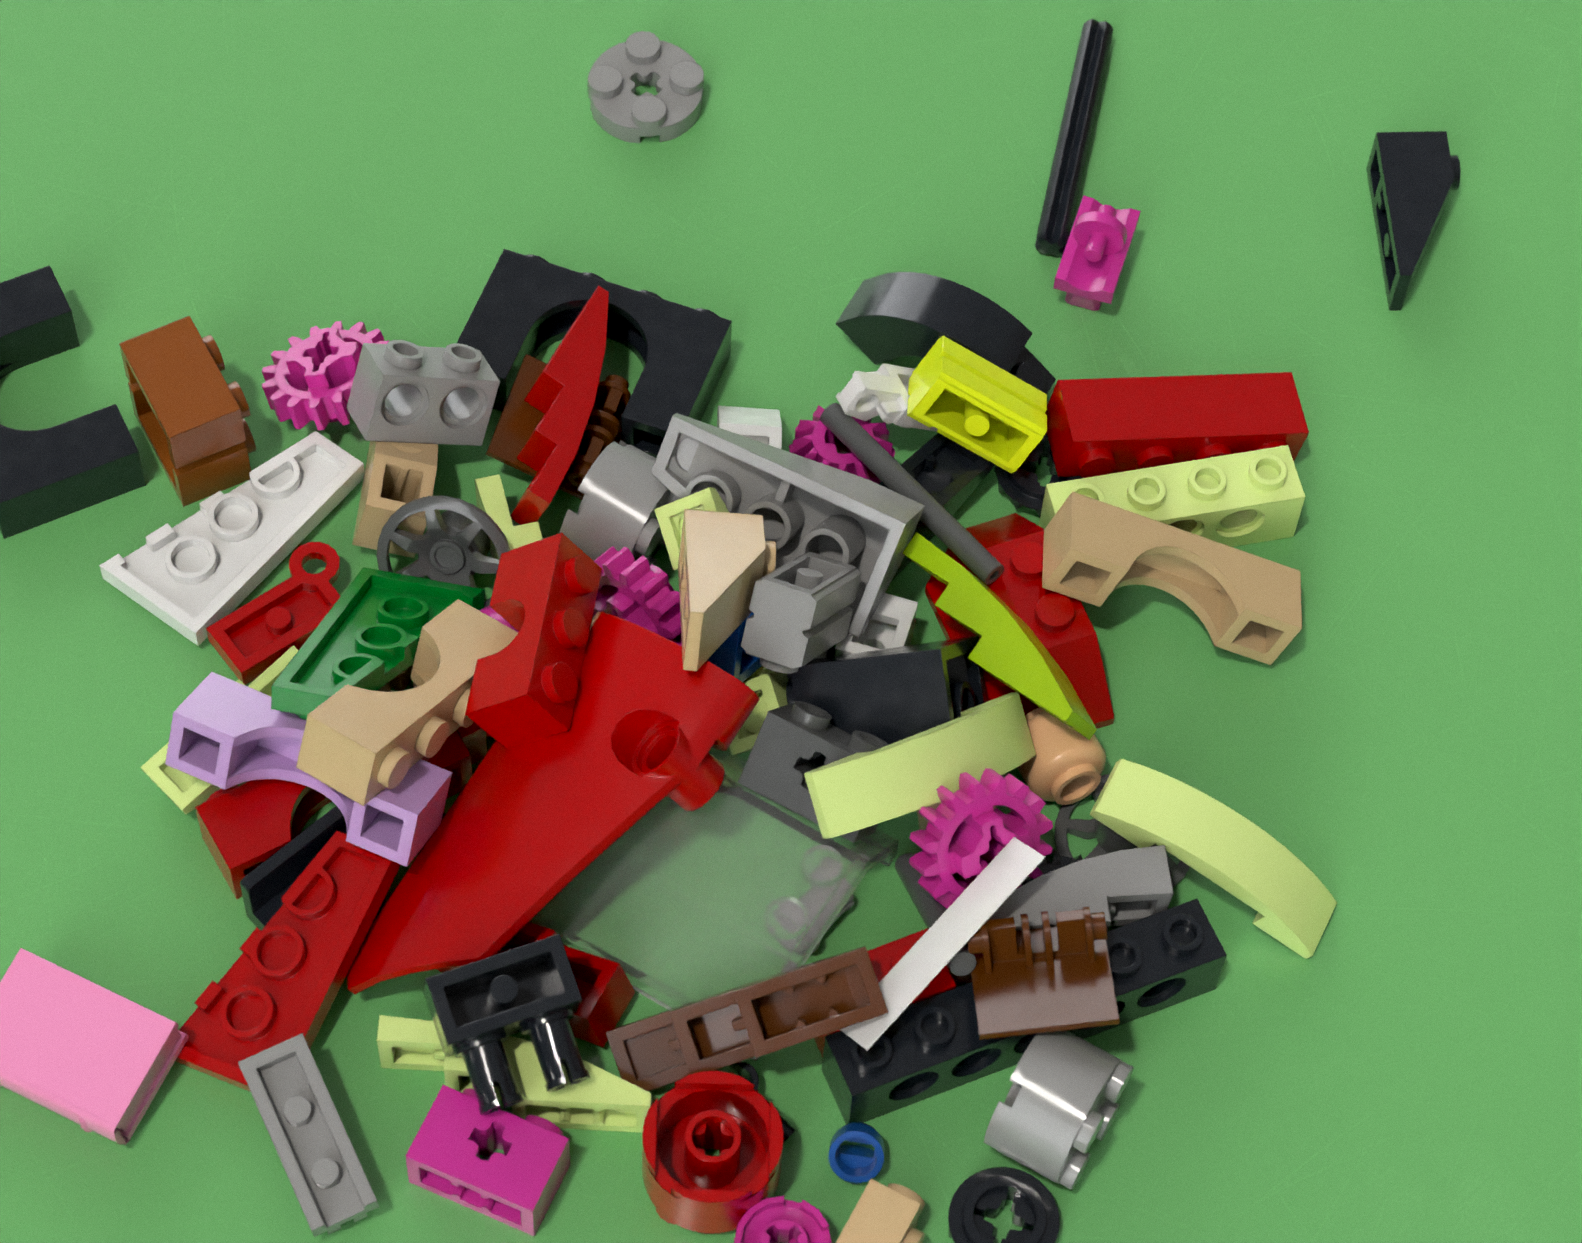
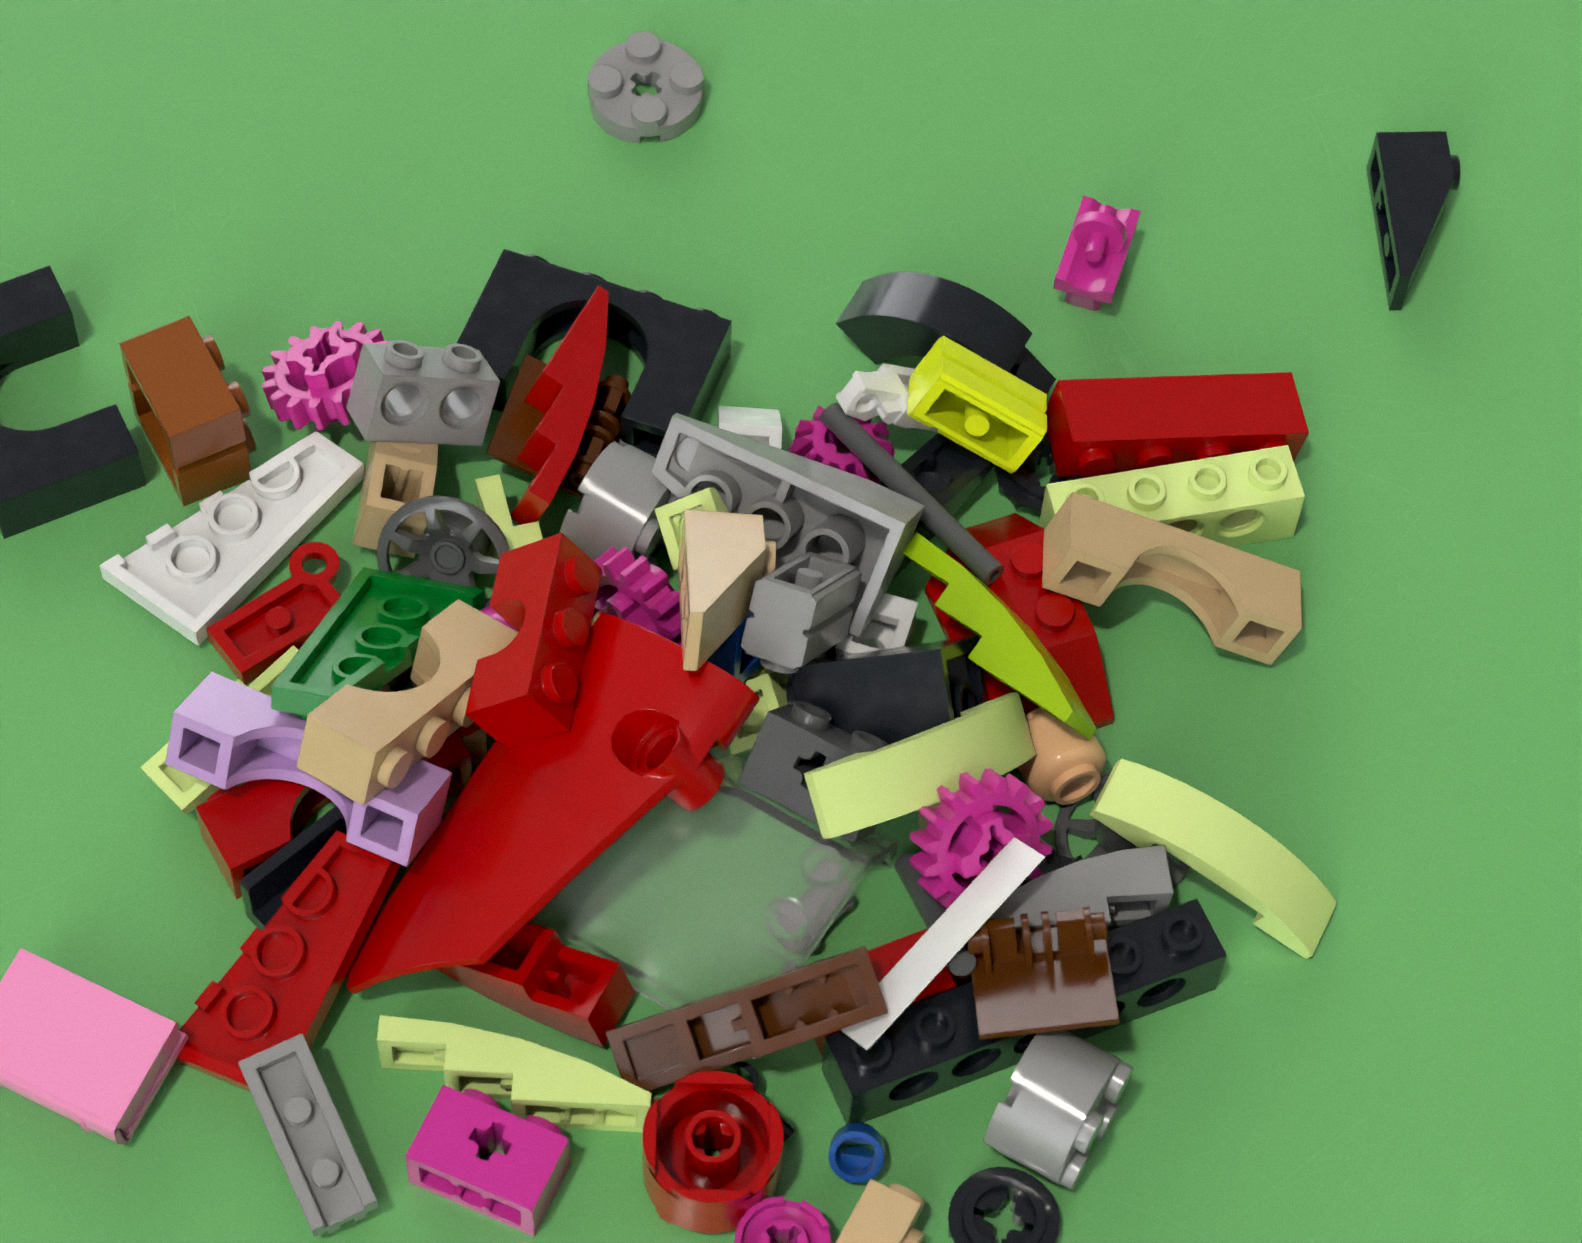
(505, 995): black brick -> none
(1074, 138): black axle -> none

